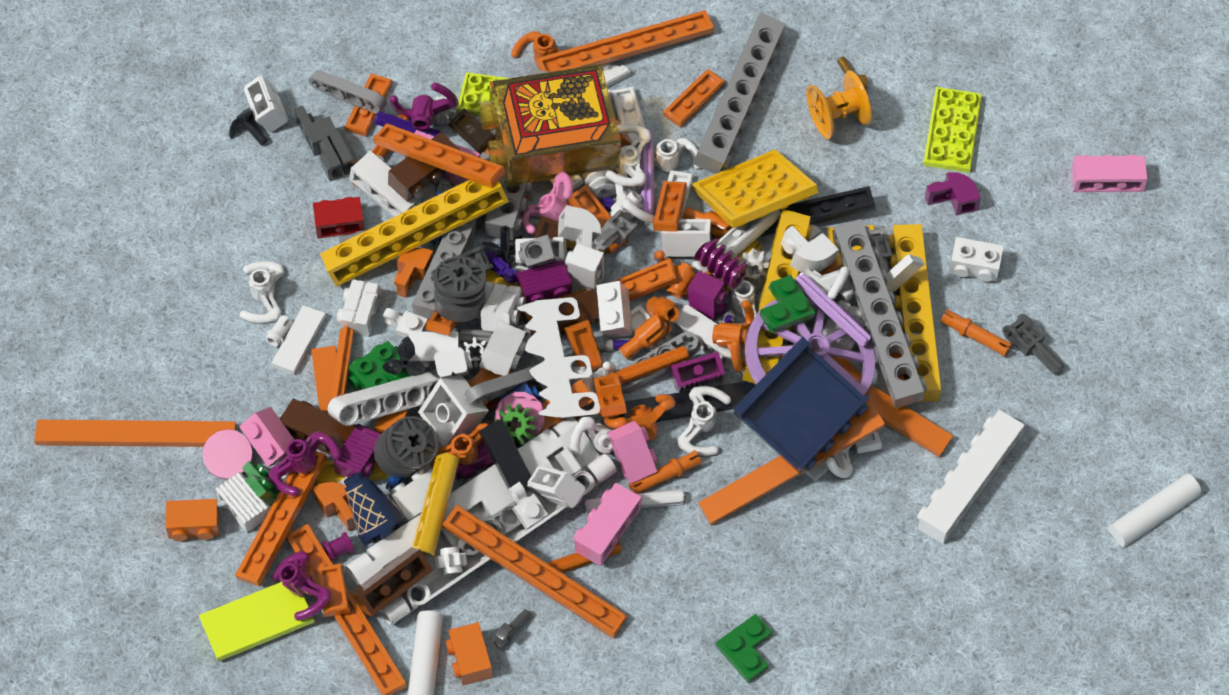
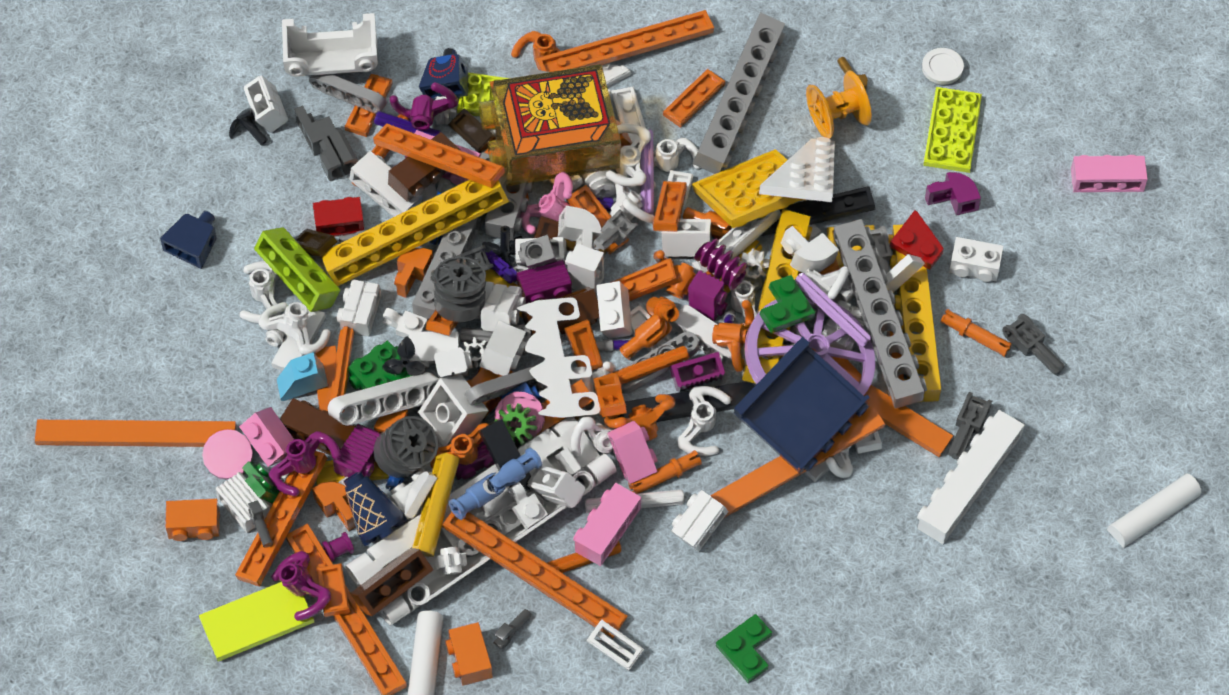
(191, 238): none -> dark blue torso
(258, 519): none -> dark grey bar
(293, 324): none -> white piece
(297, 269): none -> lime brick
(301, 377): none -> medium azure slope
(316, 242): none -> dark brown tile
(330, 51): none -> white windscreen
(418, 493): none -> white tile
(447, 71): none -> dark blue torso
(509, 474): none -> medium blue piece
(633, 658): none -> white tile
(699, 520): none -> white brick
(805, 174): none -> white wing
(917, 240): none -> red wing
(942, 66): none -> white piece
(969, 420): none -> dark grey connector

